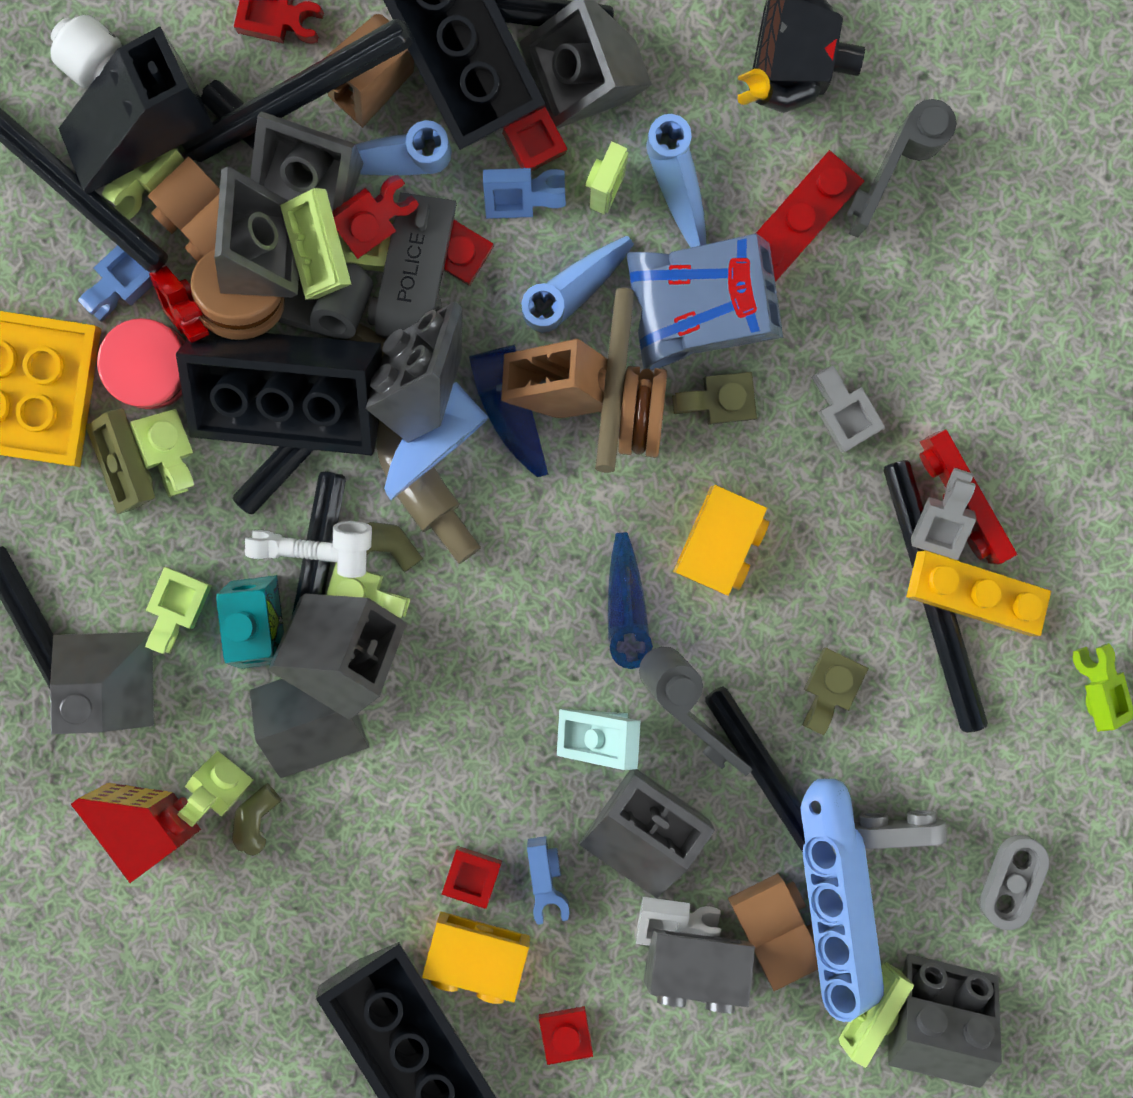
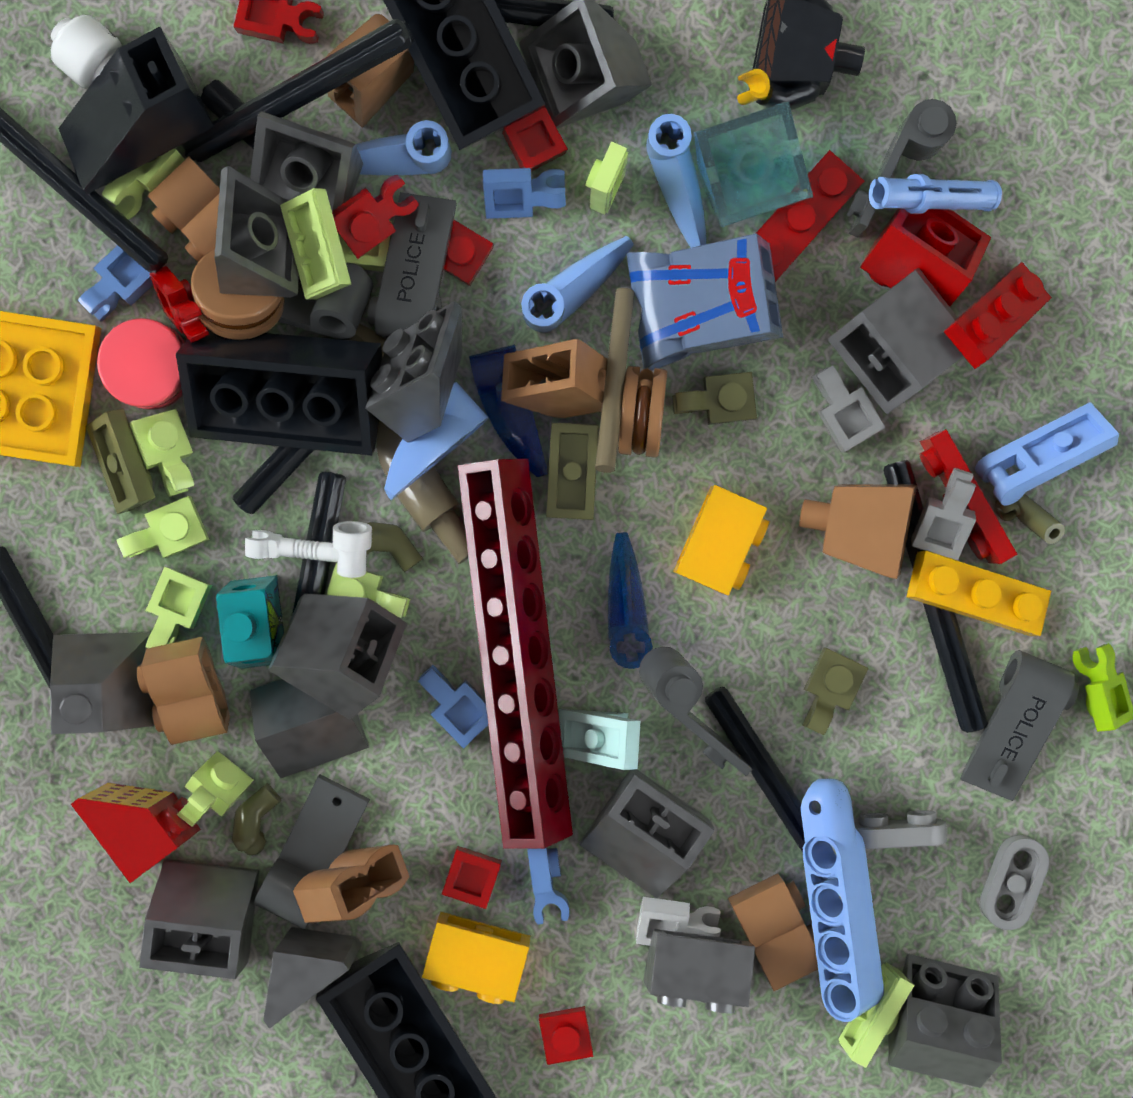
(171, 529): none -> yellowish green plate
(184, 691): none -> medium nougat brick
(200, 919): none -> flat silver slope
(303, 967): none -> flat silver slope
(313, 844): none -> dark grey door
(351, 884): none -> medium nougat brick
(460, 710): none -> medium blue plate
(515, 653): none -> dark red brick
(572, 471): none -> olive plate
(752, 164): none -> clear light blue slope
(864, 524): none -> medium nougat torso
(899, 341): none -> flat silver slope
(921, 193): none -> light blue pin
(936, 243): none -> red slope
(998, 315): none -> red plate
(1030, 706): none -> dark grey door
(1033, 517): none -> olive arm
(1047, 453): none -> light blue plate

